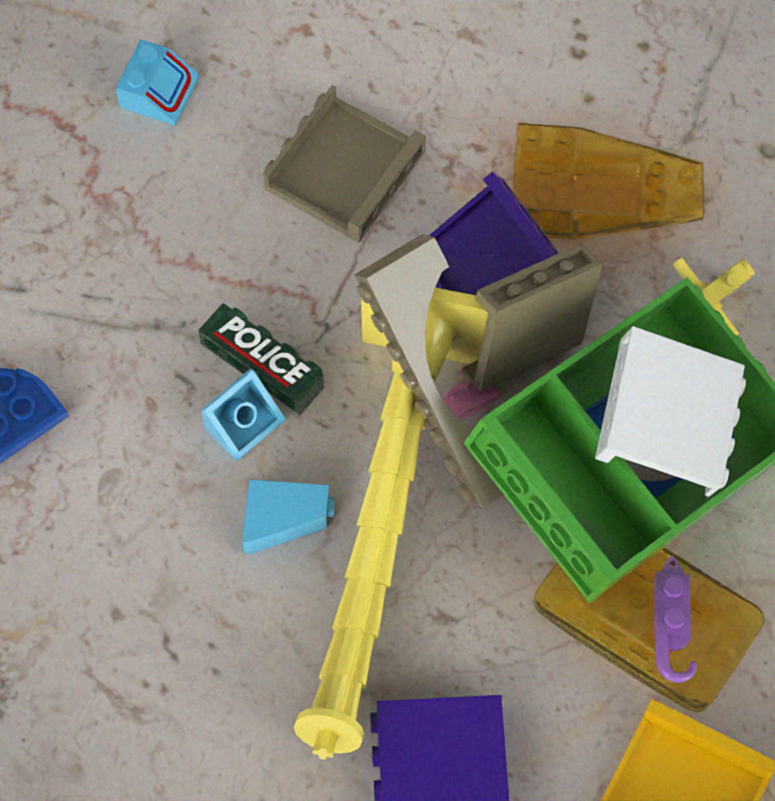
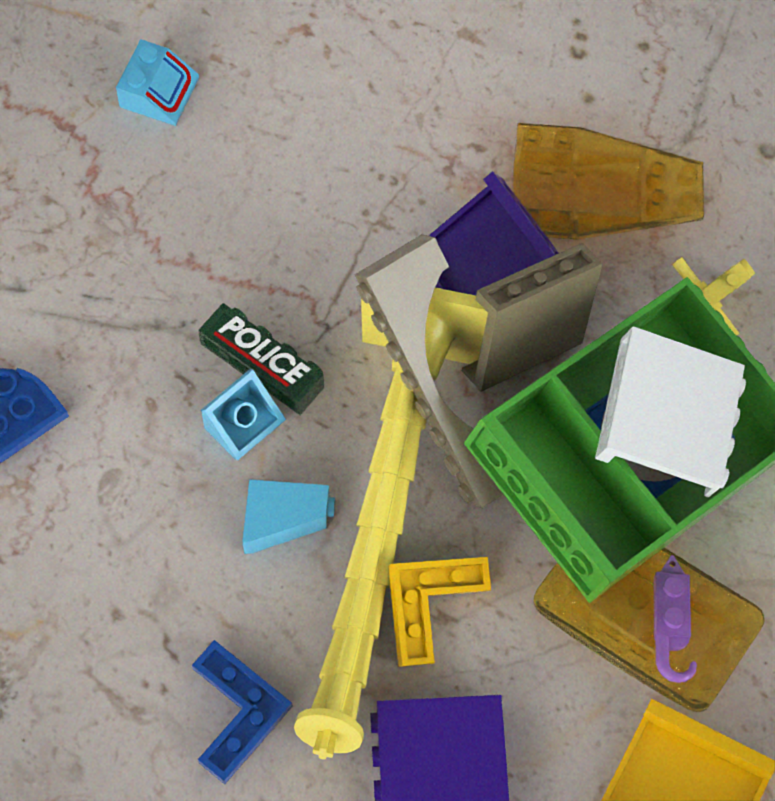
(260, 710): none -> blue plate
(342, 165): dark tan panel -> none
(410, 589): none -> yellow plate
(466, 399): bright pink tile -> none

